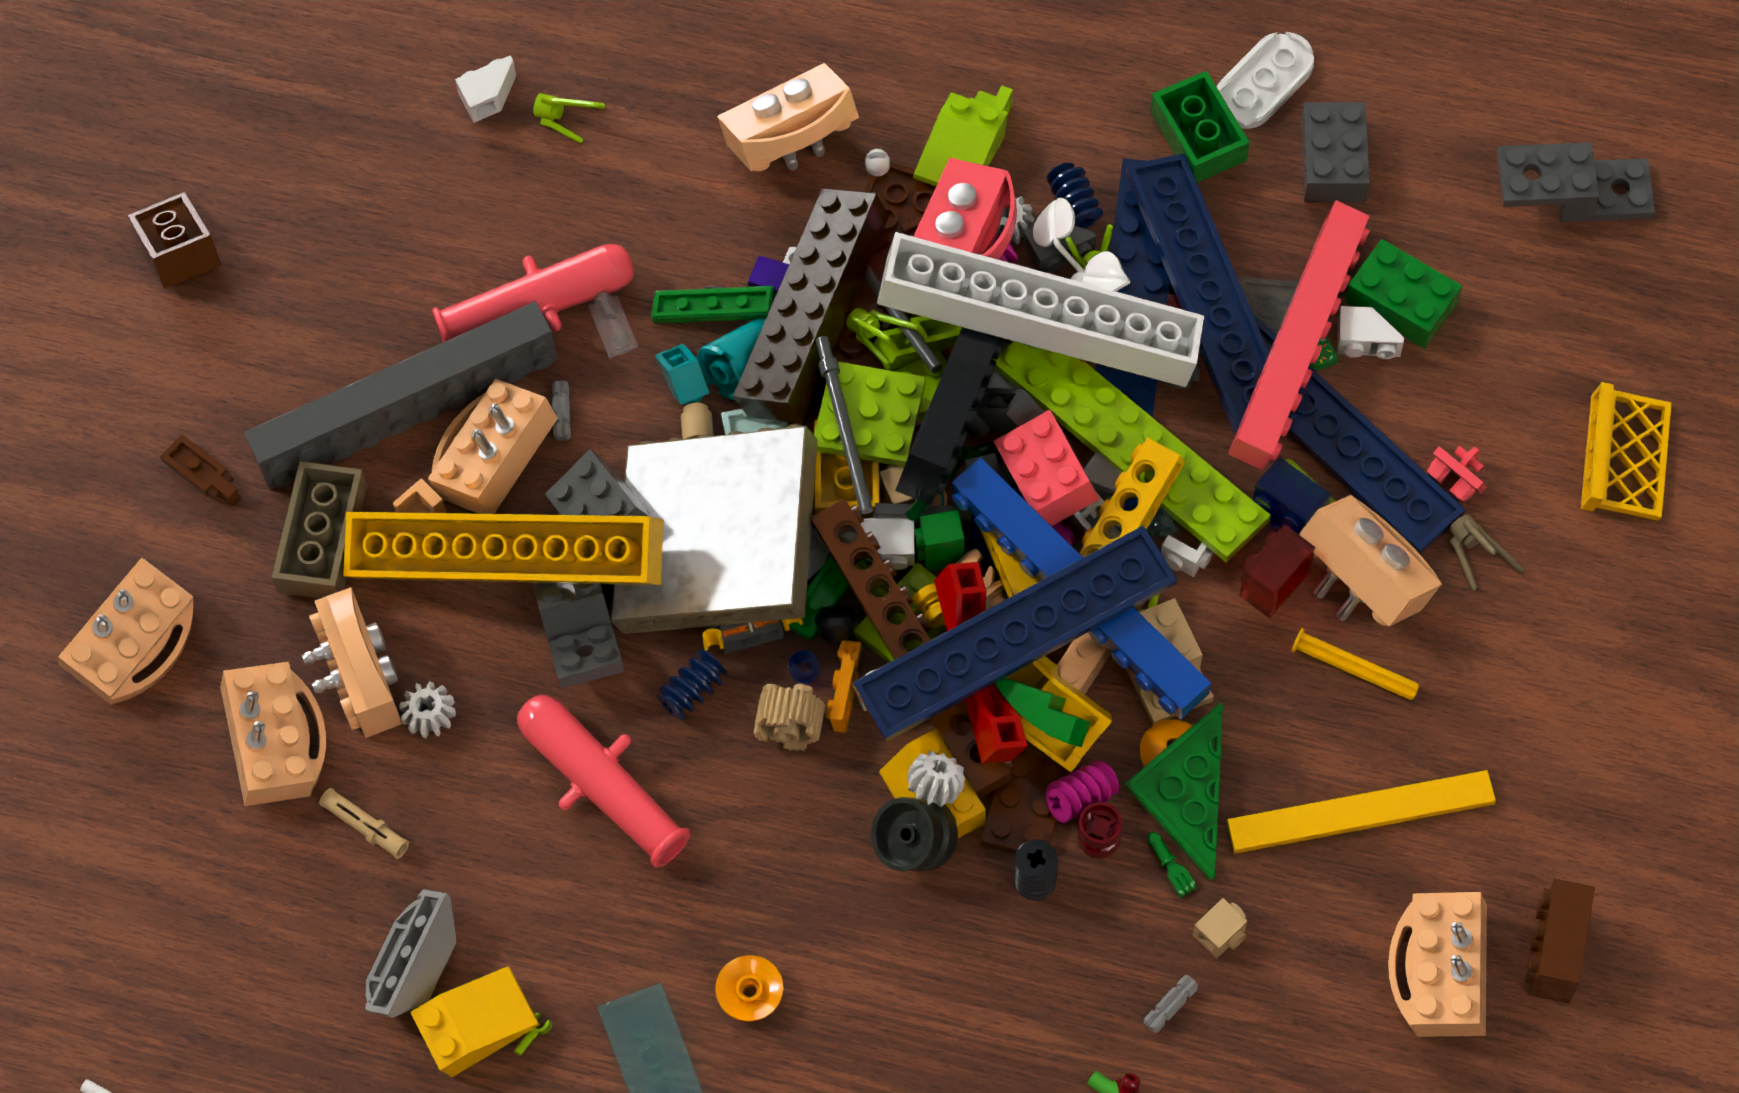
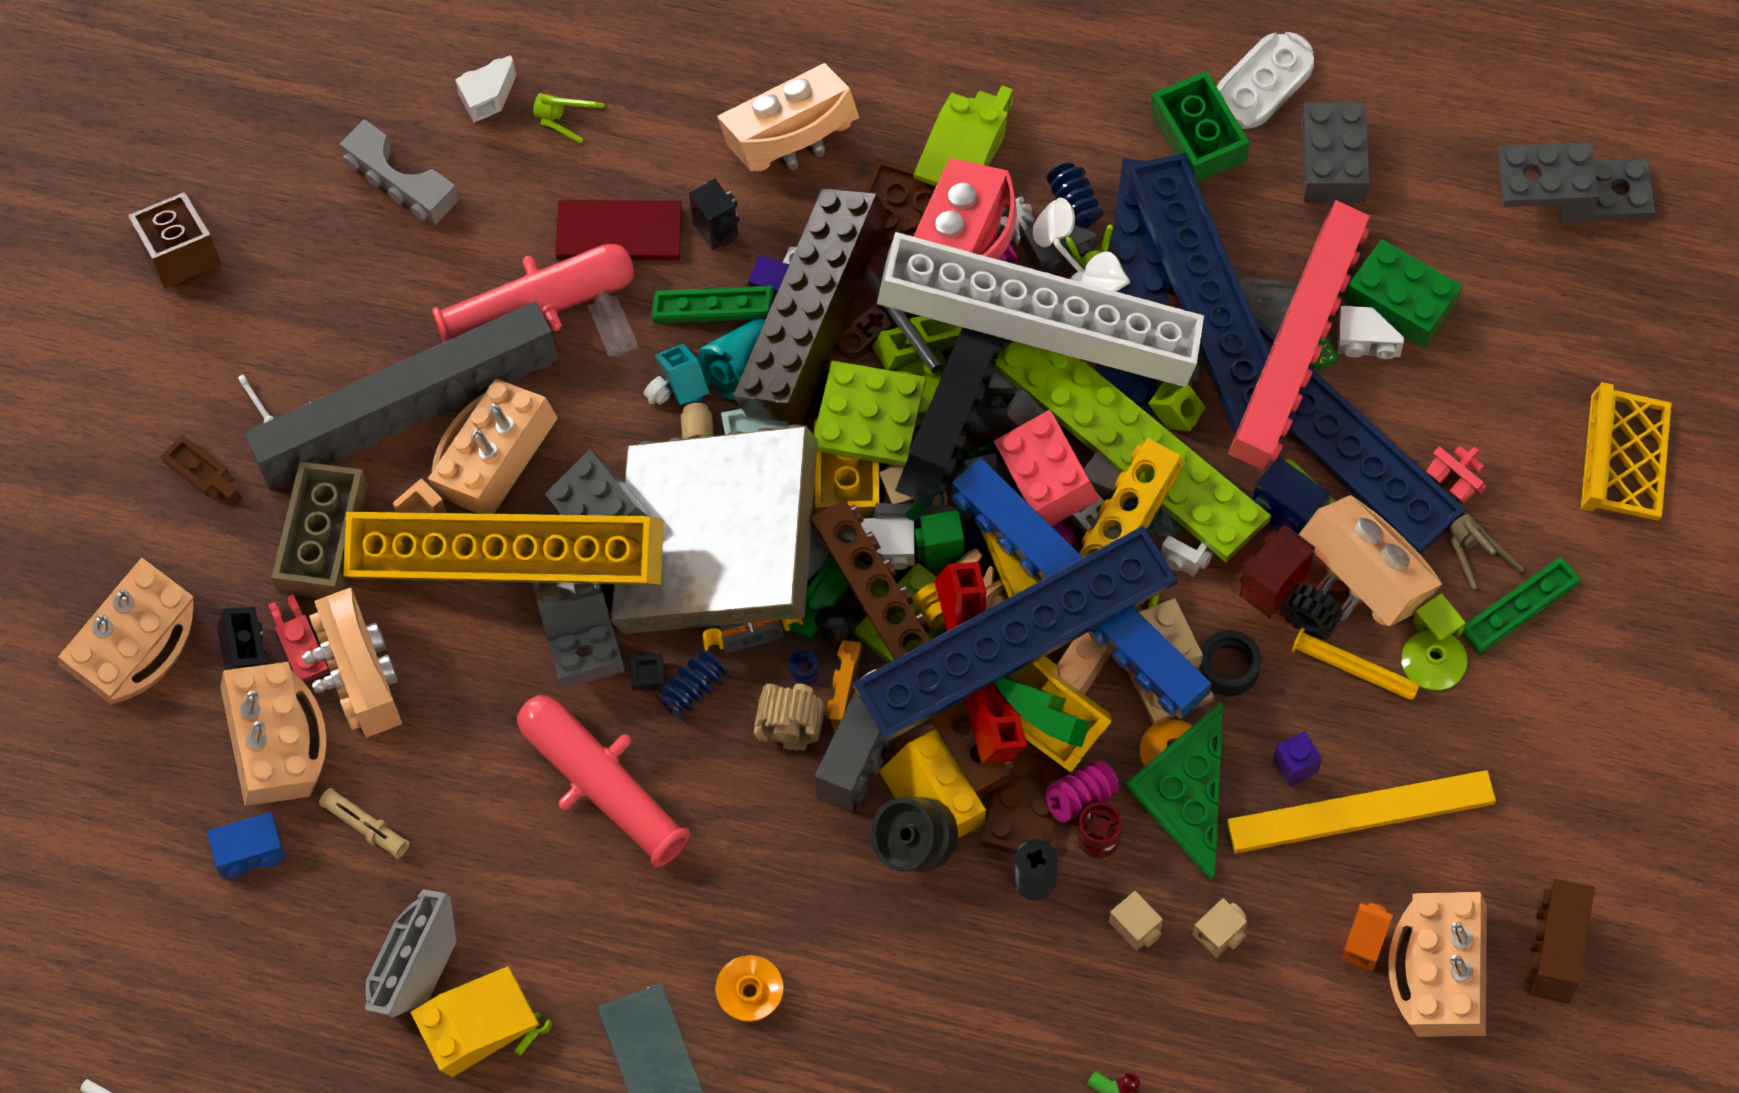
(241, 638): none -> black brick
(242, 379): none -> white hinge
(246, 845): none -> blue brick
(296, 640): none -> coral hinge
(425, 193): none -> light grey arch
(427, 699): white gear -> none
(561, 407): light grey axle -> none
(642, 227): none -> dark red tile
(647, 671): none -> black plate
(658, 391): none -> white plate
(714, 213): none -> black brick
(829, 370): dark grey bar -> none
(851, 759): none -> dark grey brick
(866, 326): lime plant -> none
(877, 162): white hinge -> none
(936, 778): white gear -> none
(1136, 921): none -> tan brick
(1170, 1003): light grey axle -> none
(1176, 874): green piece -> none
(1177, 406): none -> lime brick
(1234, 640): none -> black tyre
(1297, 758): none -> dark purple brick
(1310, 610): none -> black tyre
(1367, 936): none -> orange slope
(1432, 673): none -> lime dish
(1439, 619): none -> lime panel
(1520, 605): none -> green tile

